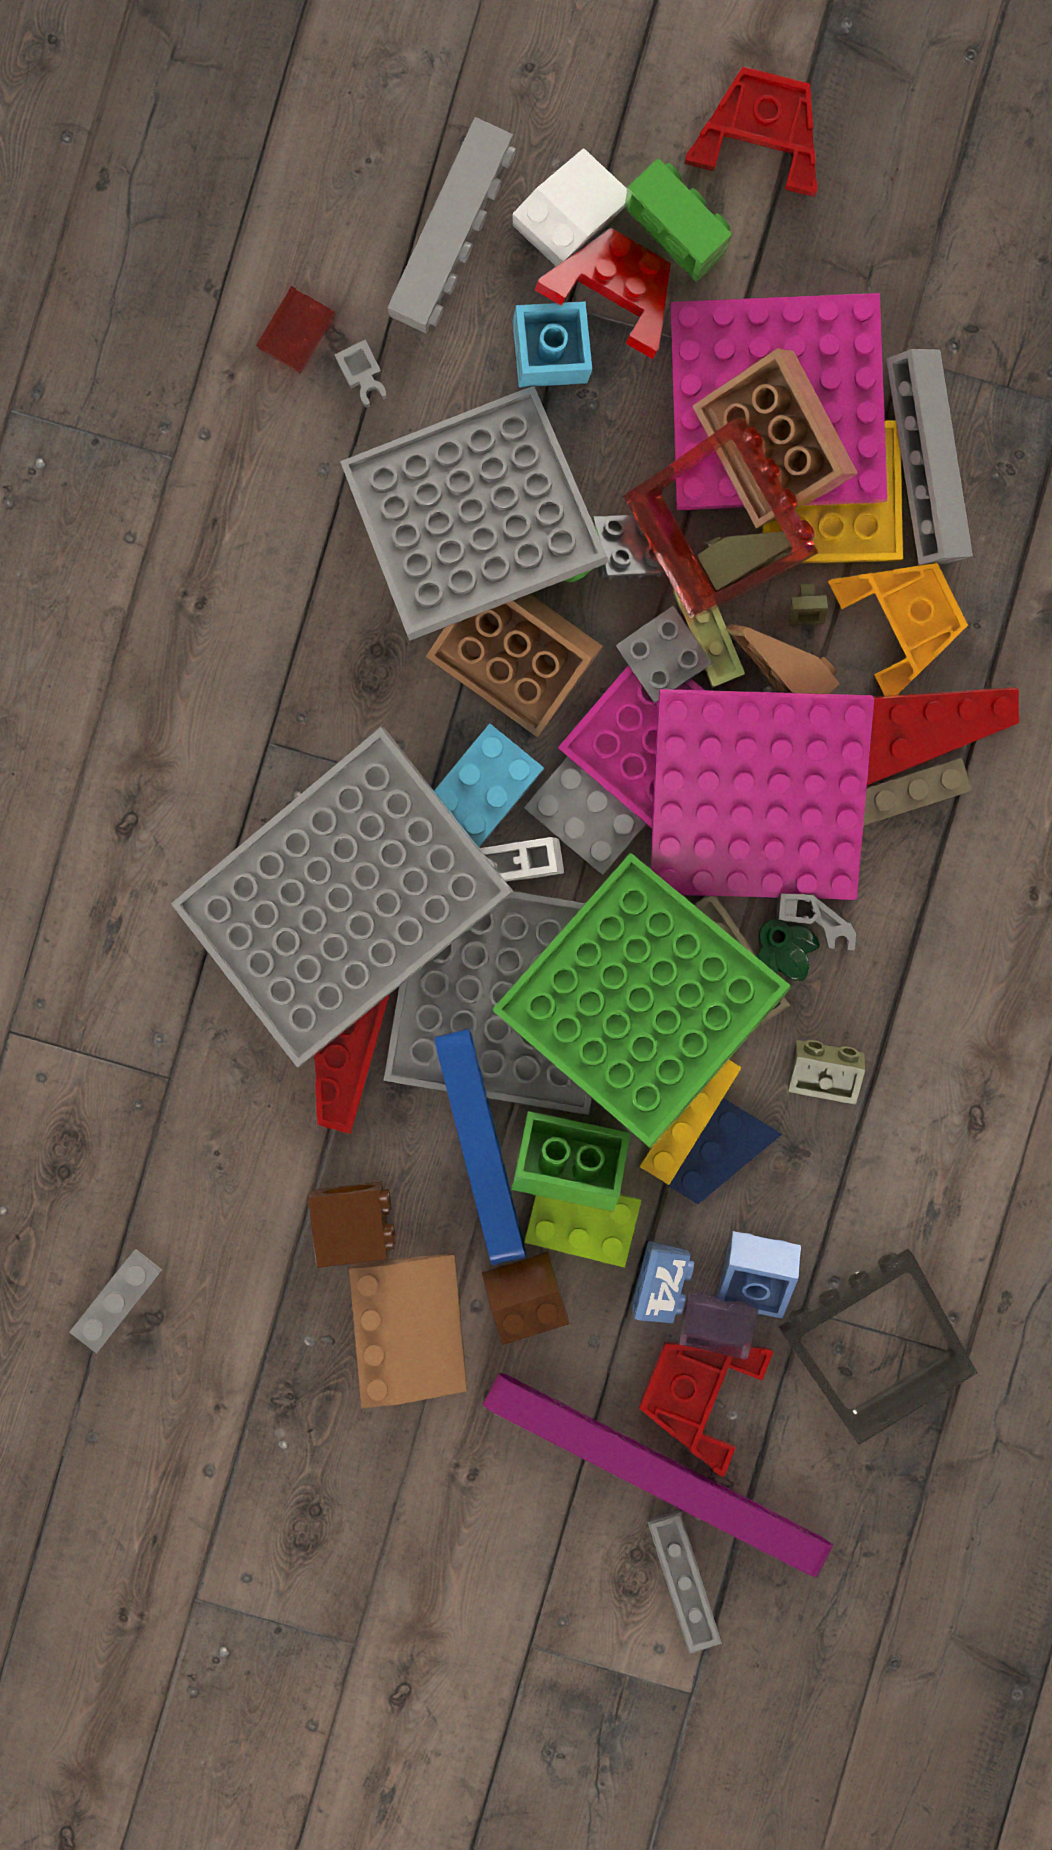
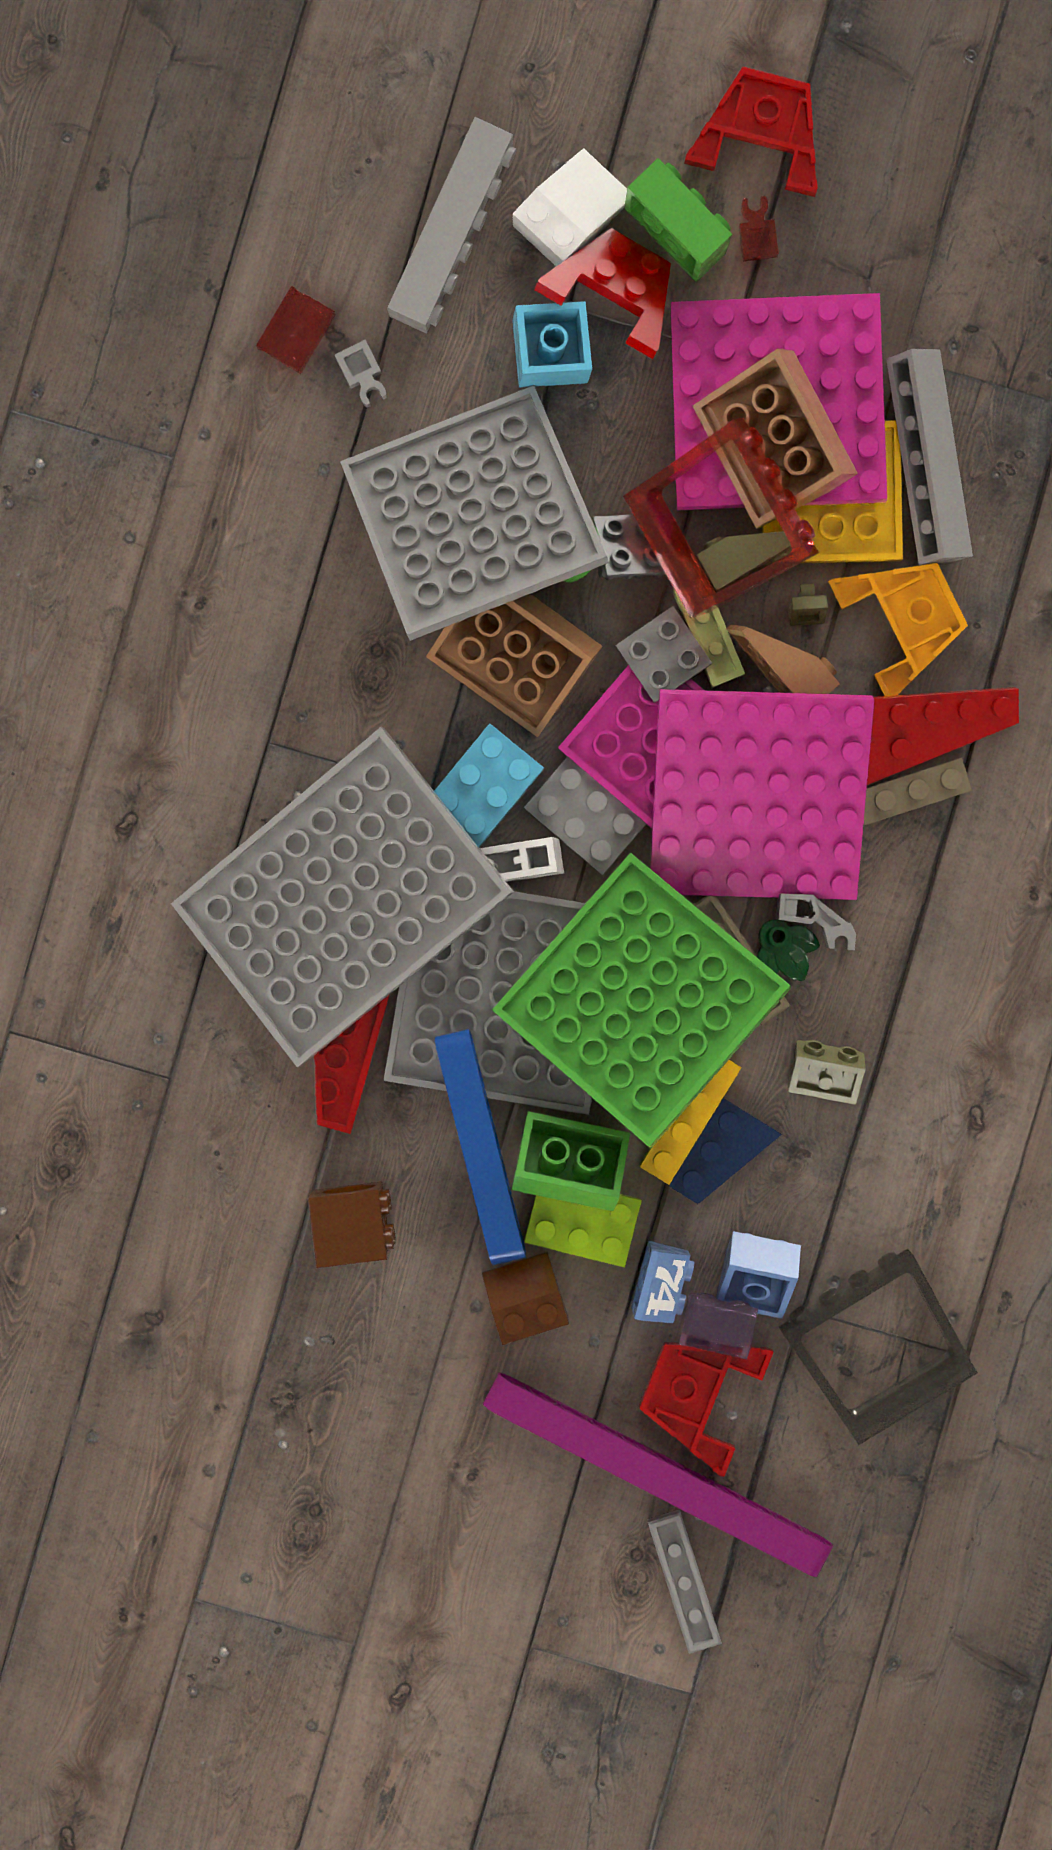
(115, 1301): light grey plate -> none
(407, 1329): medium nougat slope -> none
(758, 235): none -> clear red plate

